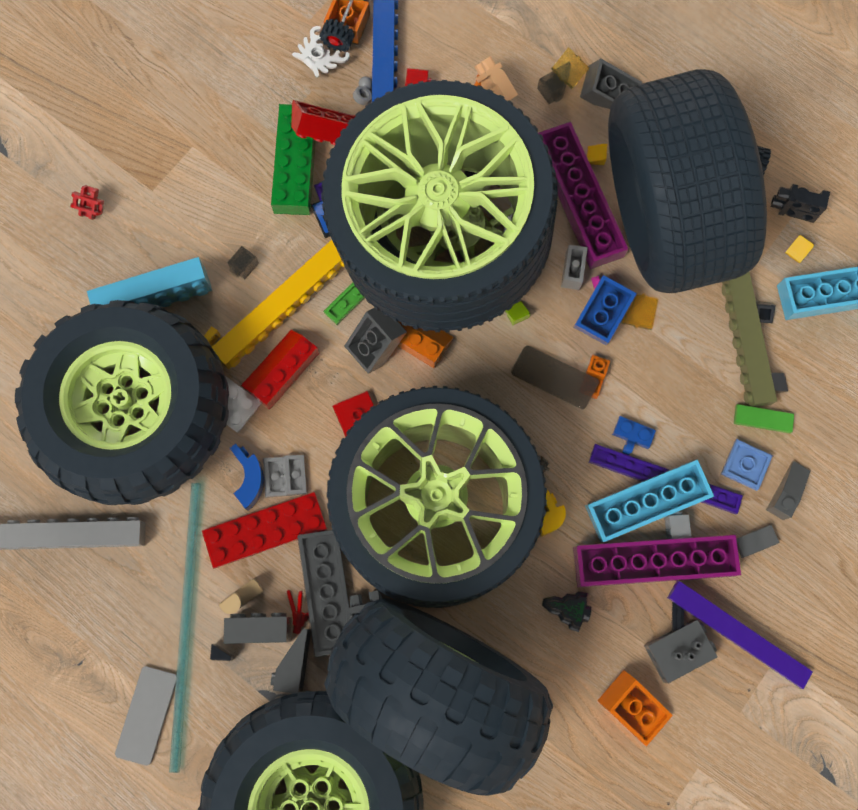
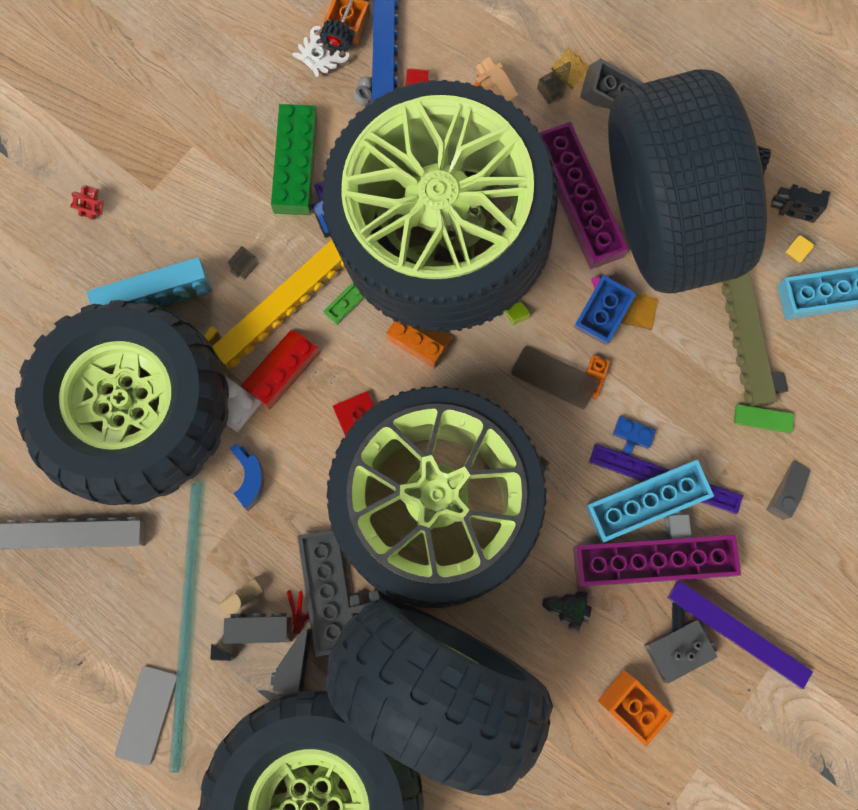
(263, 530): red plate -> none
(284, 476): light grey slope -> none
(318, 122): red slope -> none
(374, 340): dark grey brick -> none
(554, 515): yellow brick -> none
(574, 267): light grey brick -> none
(597, 154): yellow slope -> none
(746, 465): medium blue plate -> none
(756, 541): dark grey slope -> none
(766, 311): black slope -> none

